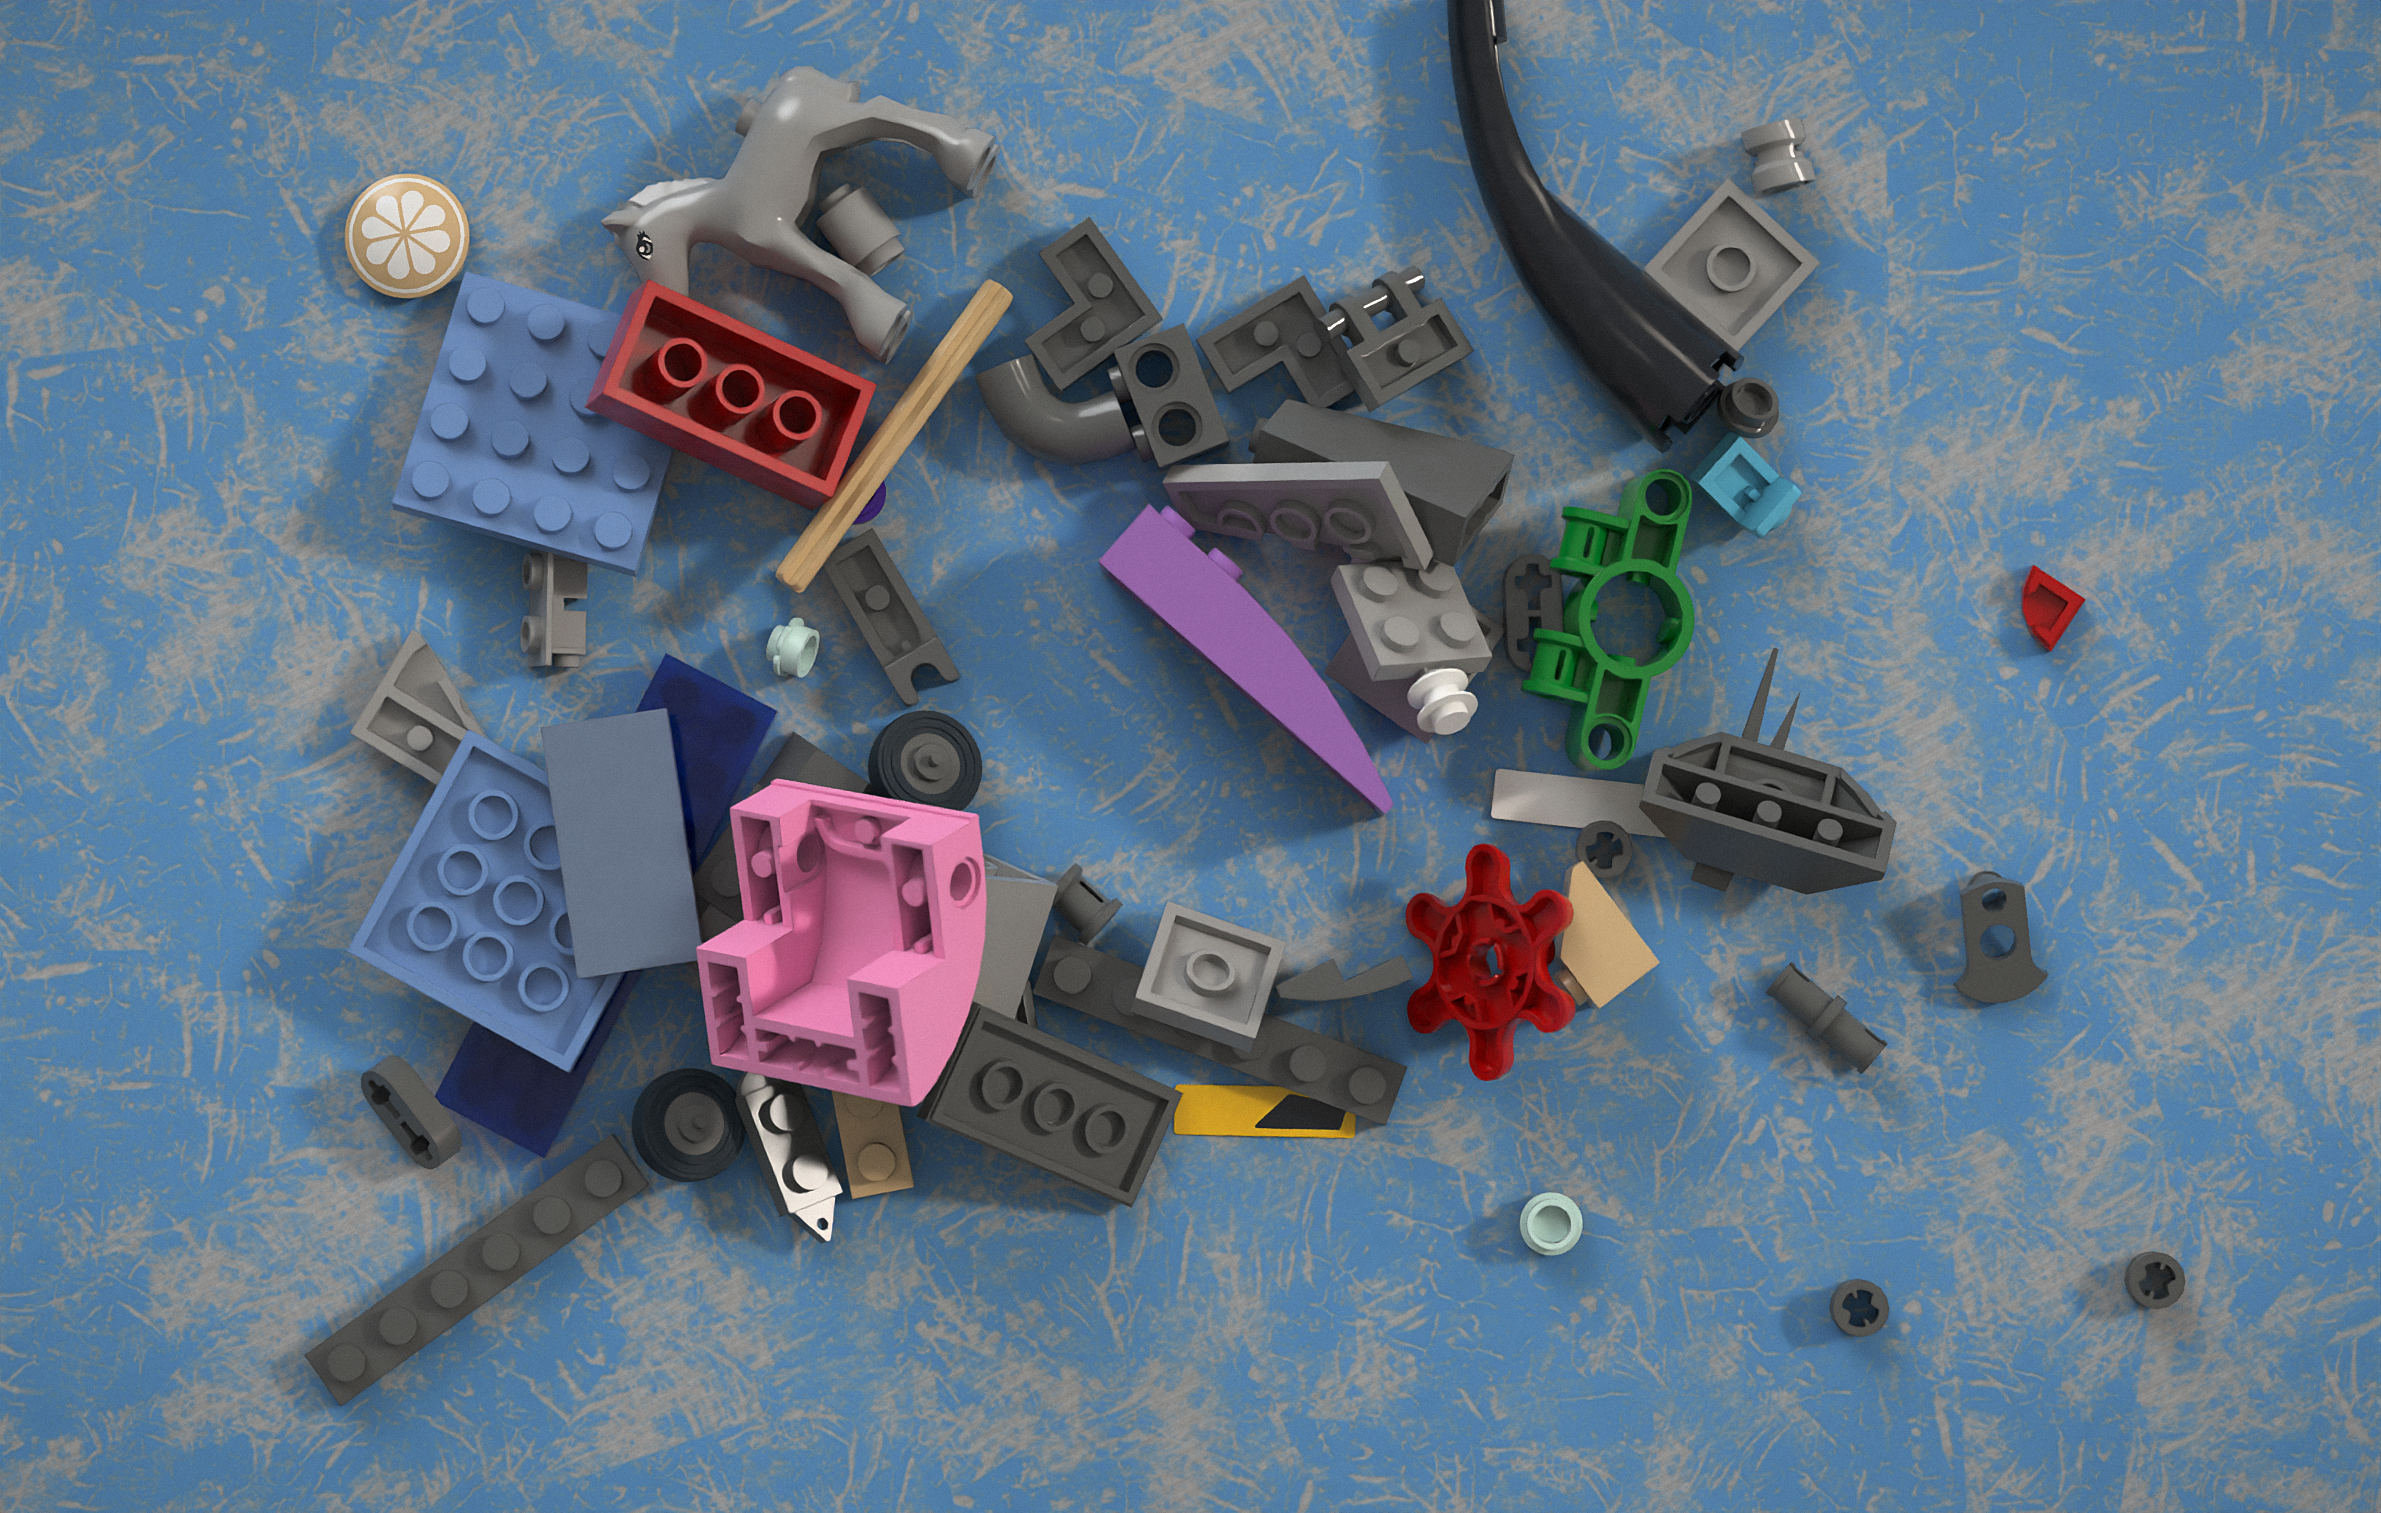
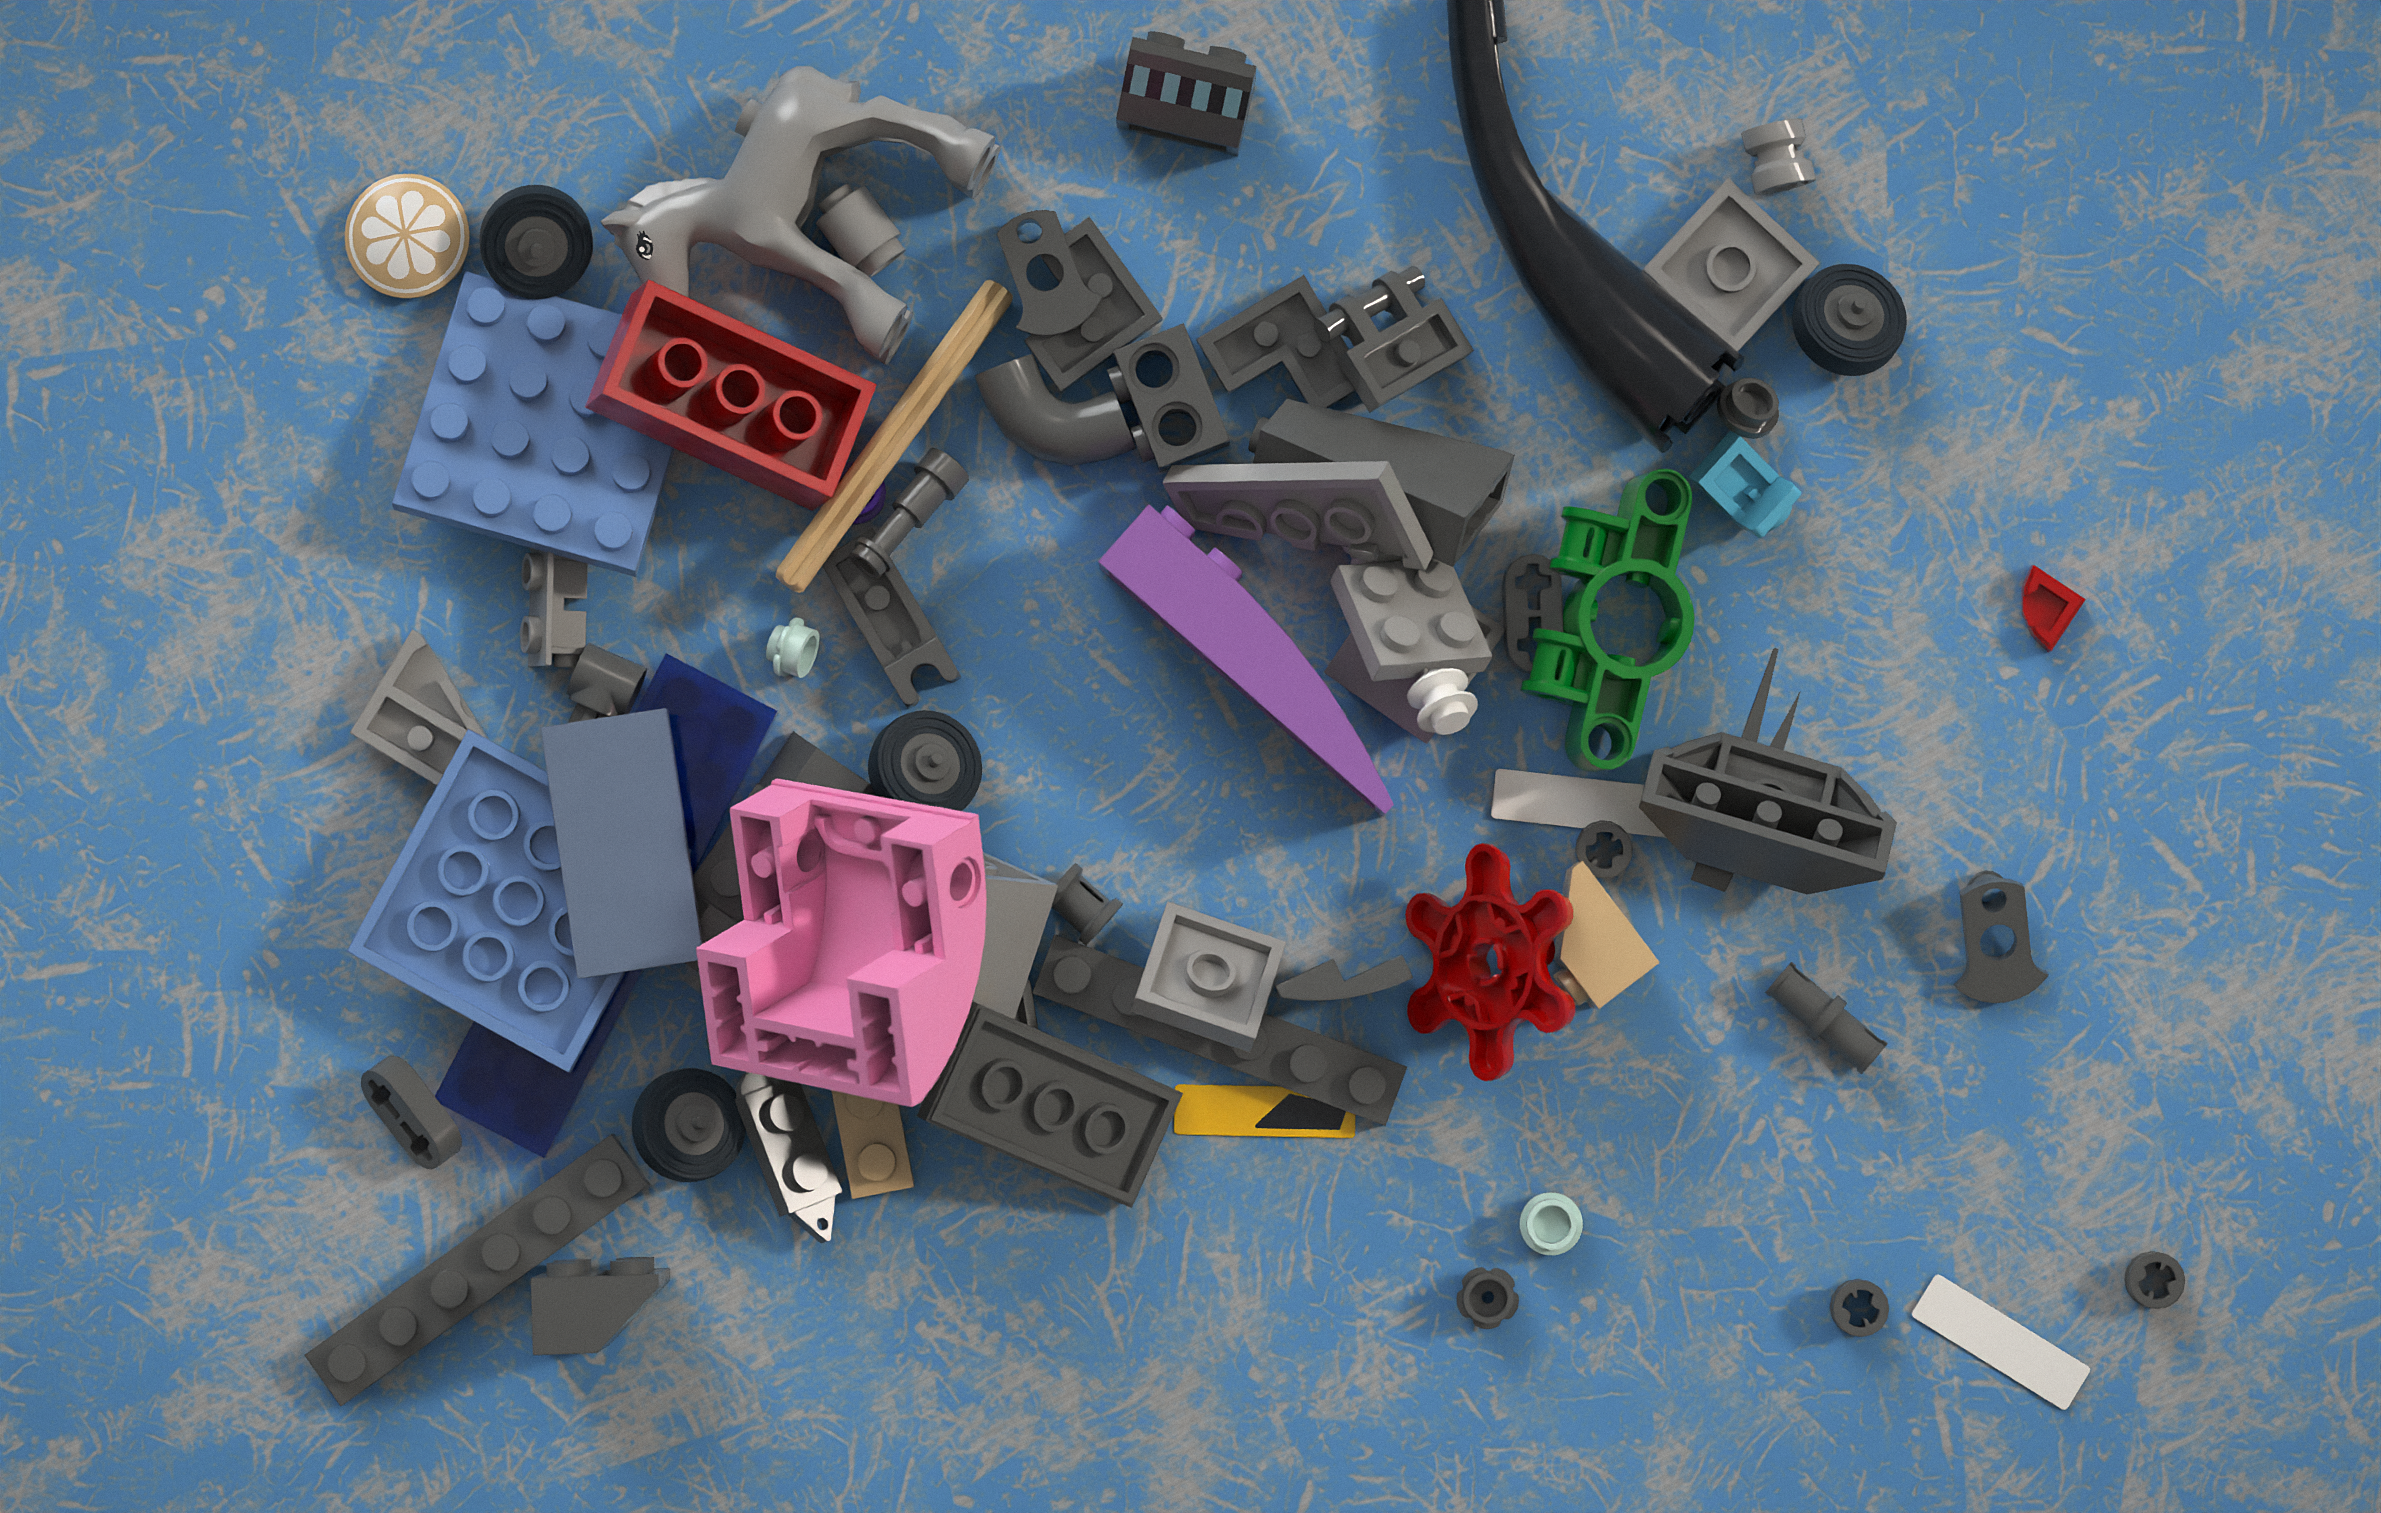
(536, 241): none -> black wheel
(587, 1308): none -> dark grey slope
(604, 684): none -> dark grey axle
(936, 480): none -> dark grey piece
(1051, 310): none -> dark grey piece
(1186, 93): none -> dark grey slope
(1487, 1314): none -> dark grey plate
(1849, 319): none -> black wheel
(2001, 1342): none -> white sticker

